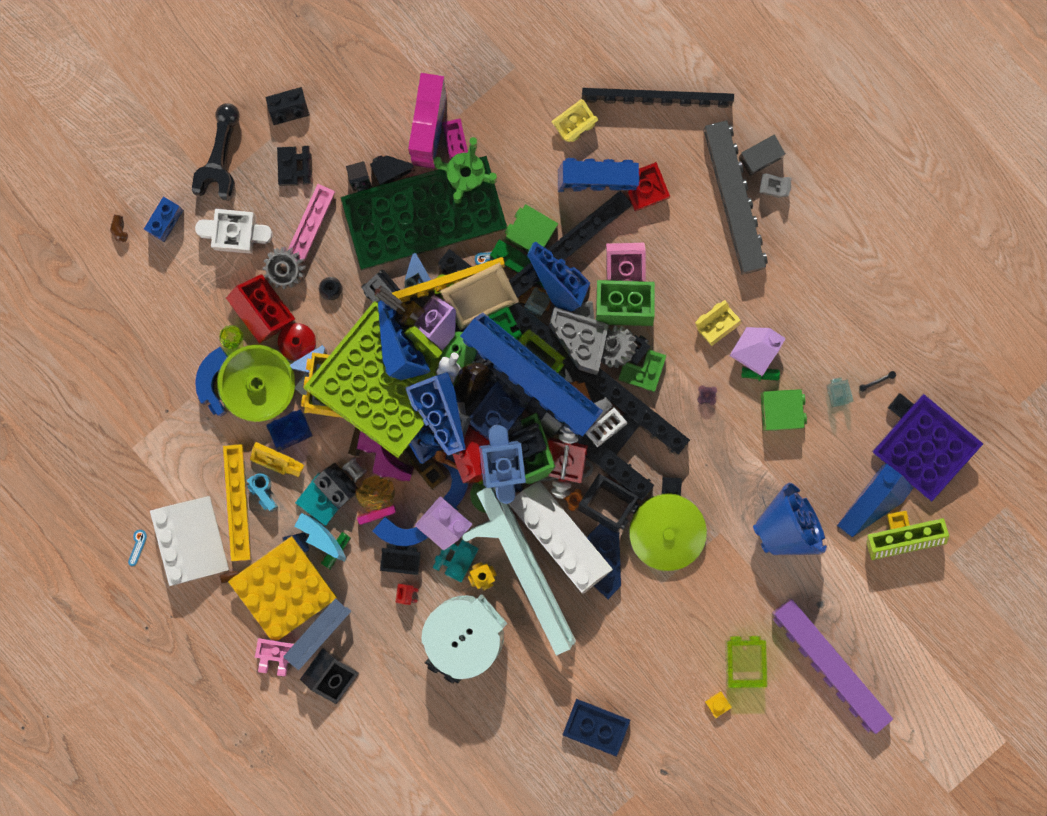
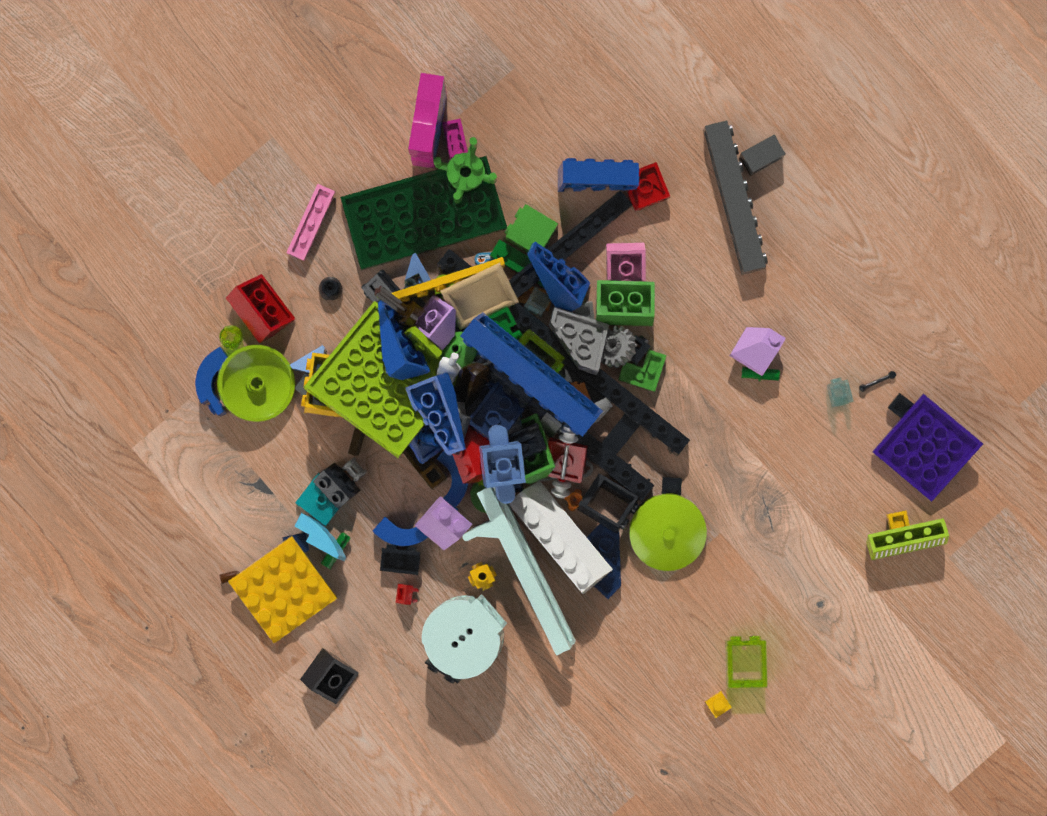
(116, 229): reddish brown arm -> none
(140, 538): dark azure sticker -> none
(163, 219): blue brick -> none
(189, 540): white slope -> none
(216, 168): black piece -> none
(233, 231): white brick -> none
(237, 502): yellow plate -> none
(266, 501): medium azure plate -> none
(272, 650): bright pink plate -> none
(274, 270): light grey gear -> none
(275, 460): yellow hinge -> none
(287, 106): black bracket -> none
(287, 166): black plate -> none
(289, 430): clear blue bracket -> none
(306, 341): red dish -> none
(316, 634): sand blue fence -> none
(358, 176): black slope -> none
(375, 502): clear yellow plate -> none
(376, 514): dark pink plate -> none
(385, 463): magenta arch -> none
(389, 169): black slope -> none
(440, 457): dark orange hand -> none
(460, 562): teal plate -> none
(574, 121): light yellow bracket -> none
(596, 727): dark blue plate -> none
(622, 422): white slope -> none
(649, 97): black plate -> none
(703, 391): clear purple plate -> none
(717, 323): light yellow bracket -> none
(775, 186): light grey bracket -> none
(783, 410): bright green piece -> none
(790, 525): blue cone -> none
(832, 666): medium lavender brick -> none
(878, 498): blue wedge -> none

